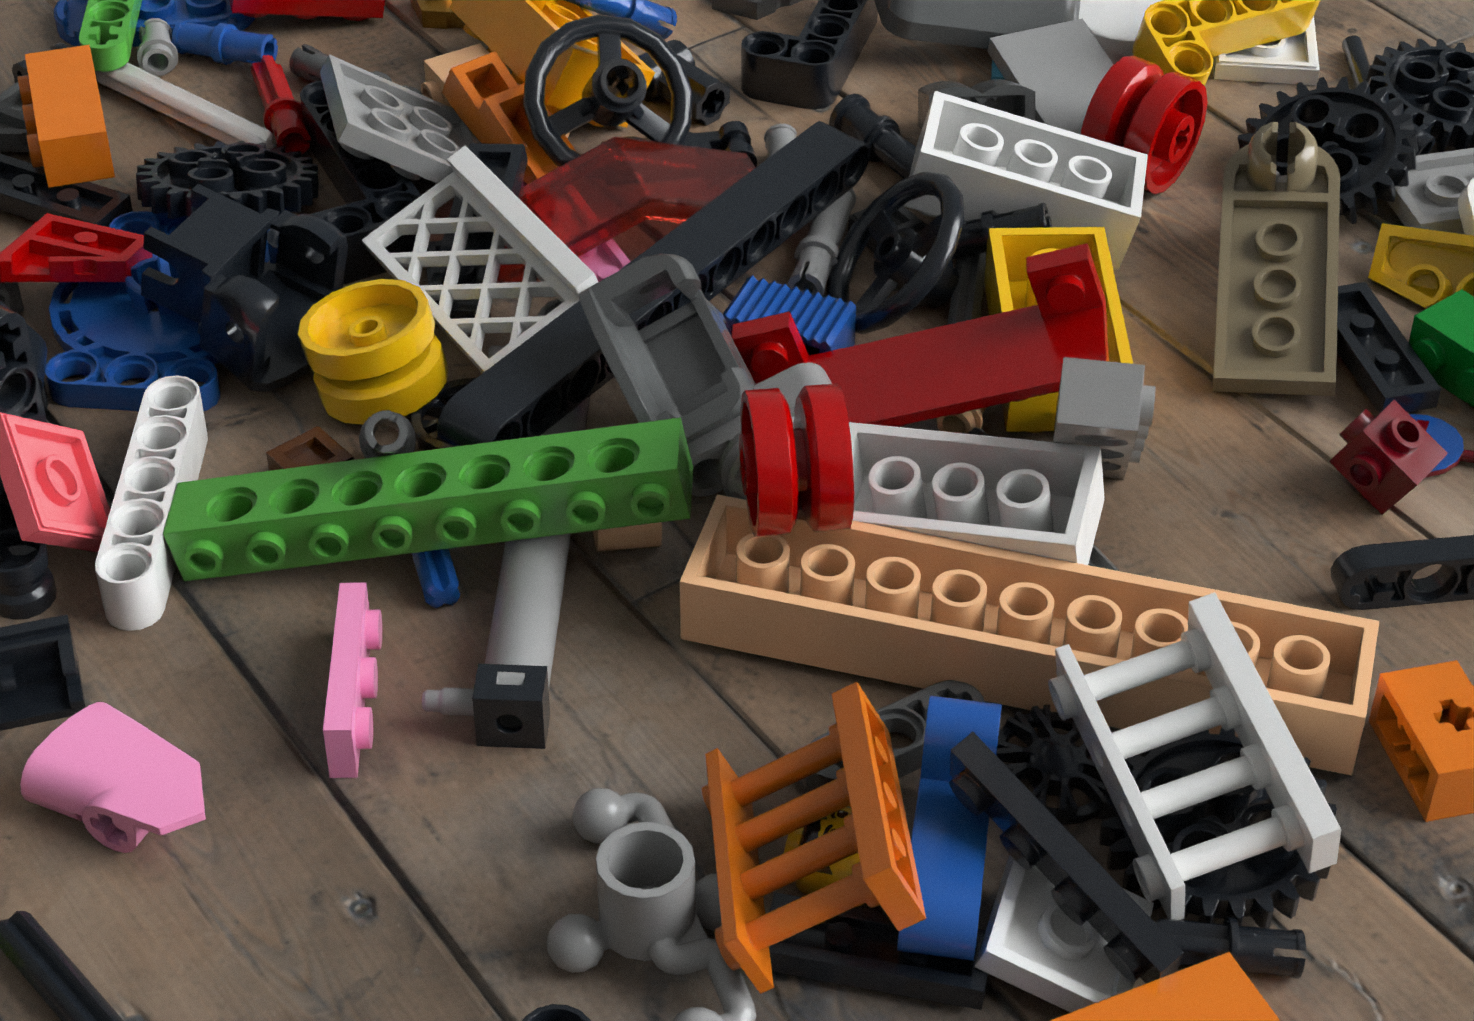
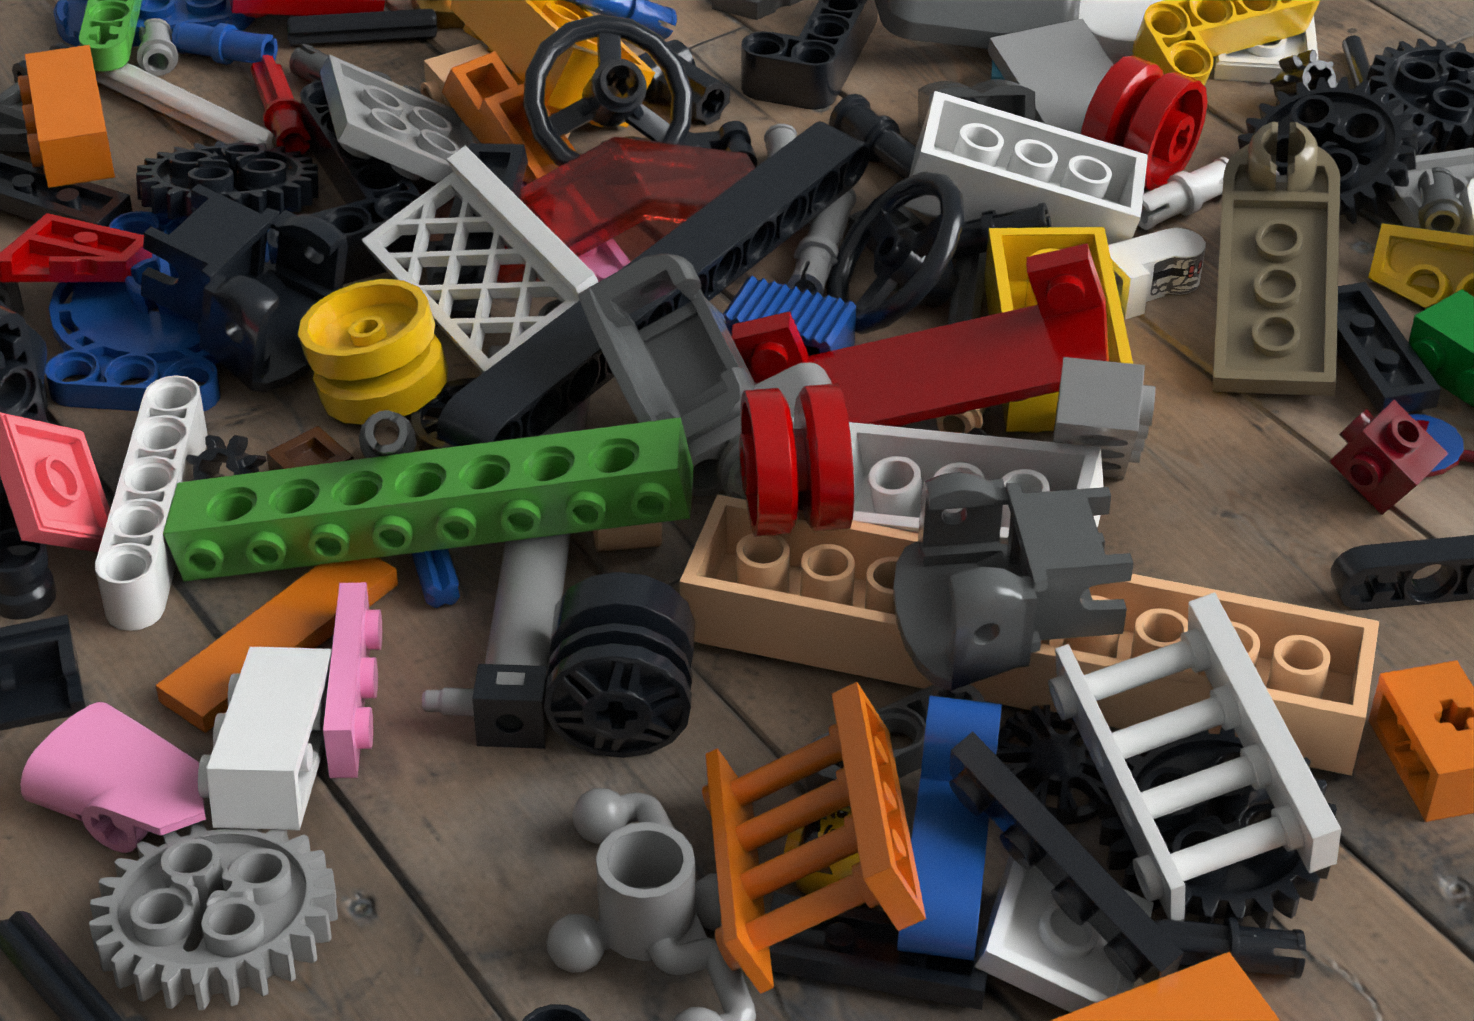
(213, 913): none -> light grey gear
(237, 460): none -> black gear
(268, 740): none -> white brick
(294, 618): none -> orange tile
(362, 27): none -> black axle
(620, 665): none -> black wheel
(986, 605): none -> dark grey piece
(1156, 266): none -> white leg
(1183, 193): none -> white pin
(1303, 69): none -> black gear
(1439, 203): none -> dark grey pin

